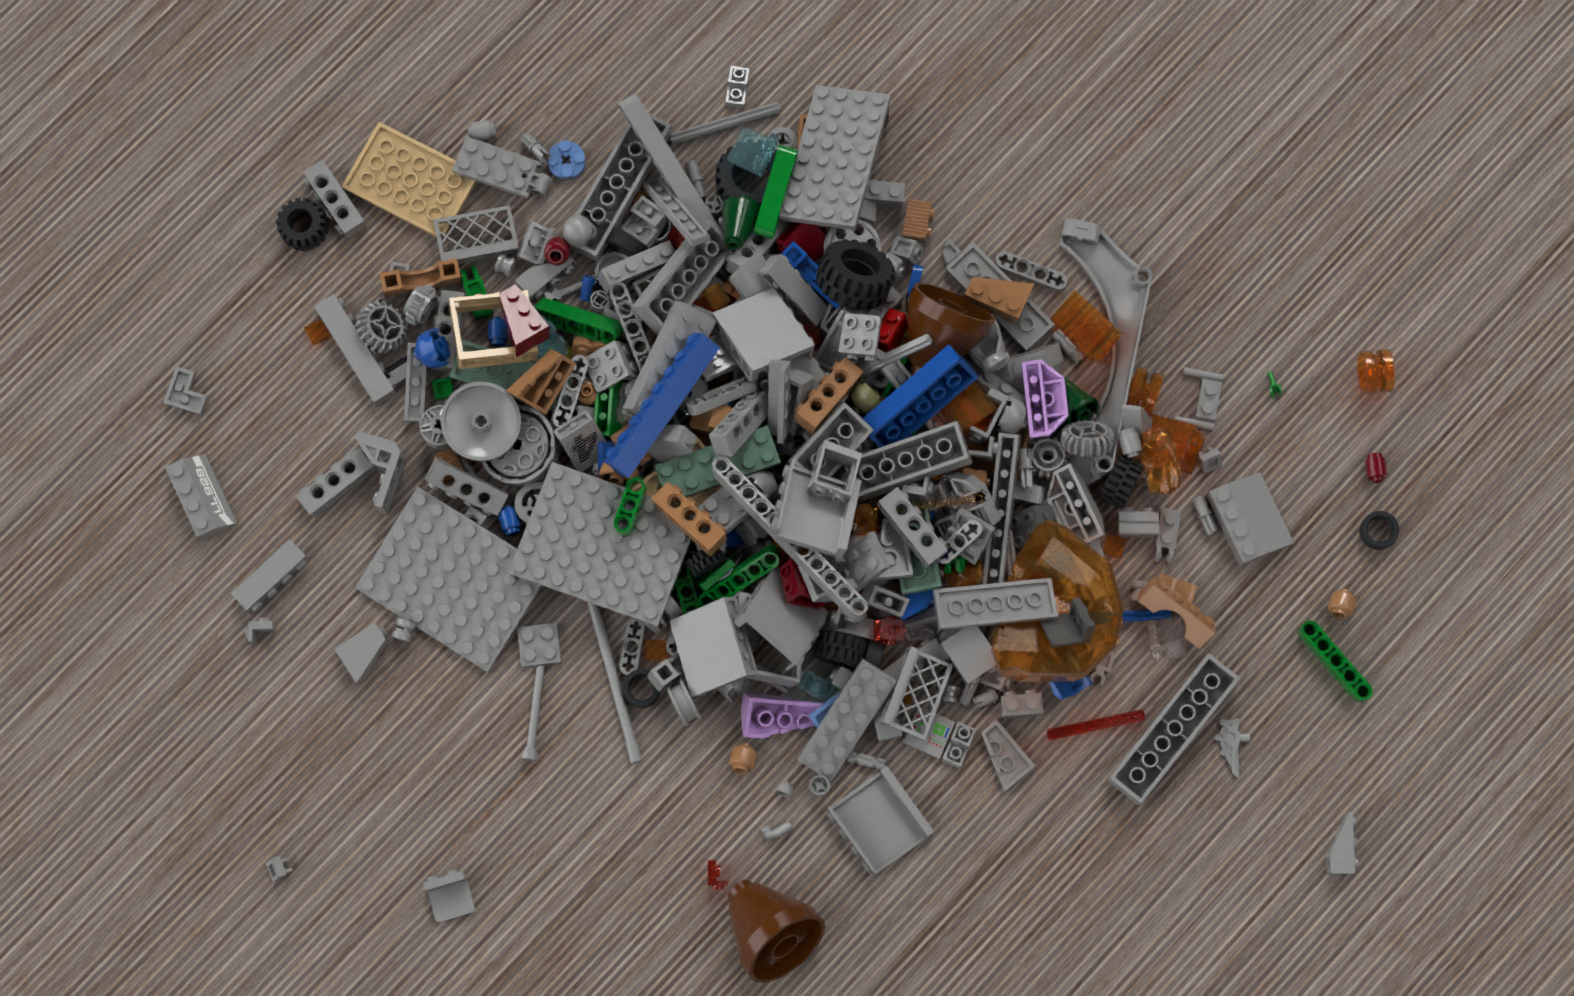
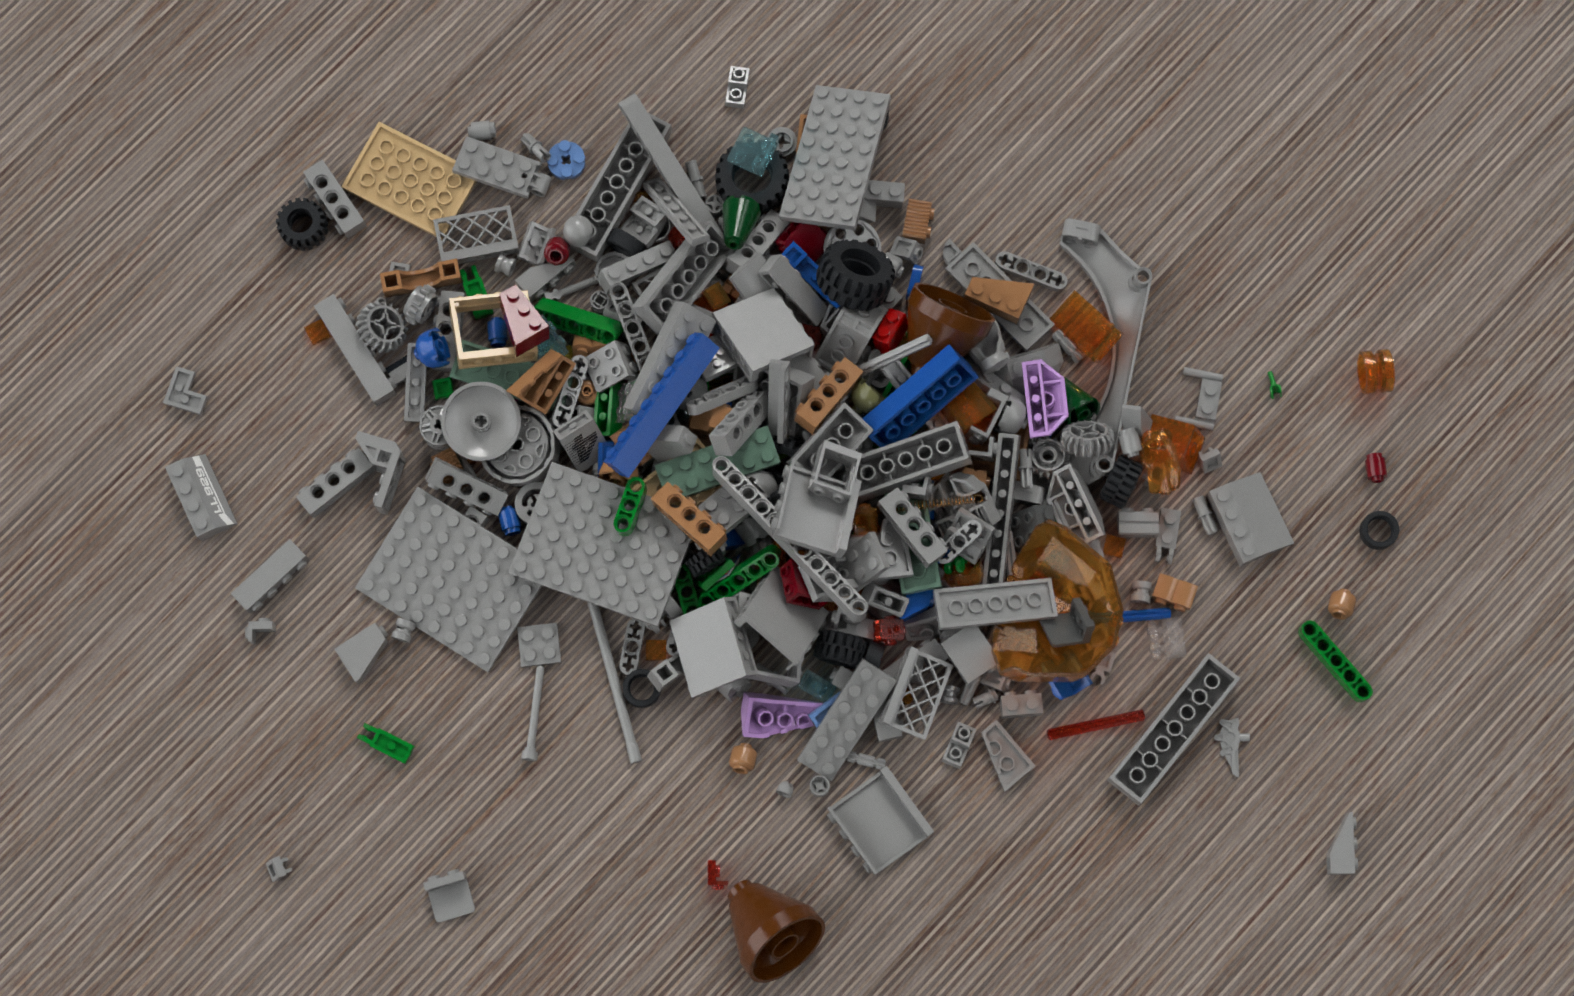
(388, 744): none -> green hinge
(587, 287): blue pin -> none
(683, 702): light grey wheel -> none
(725, 123): light grey axle -> none
(775, 191): green beam -> none
(777, 832): light grey arm -> none
(861, 337): light grey bracket -> none
(936, 737): light grey tile -> none
(1144, 391): clear orange wheel -> none
(1158, 596): medium nougat arch -> none

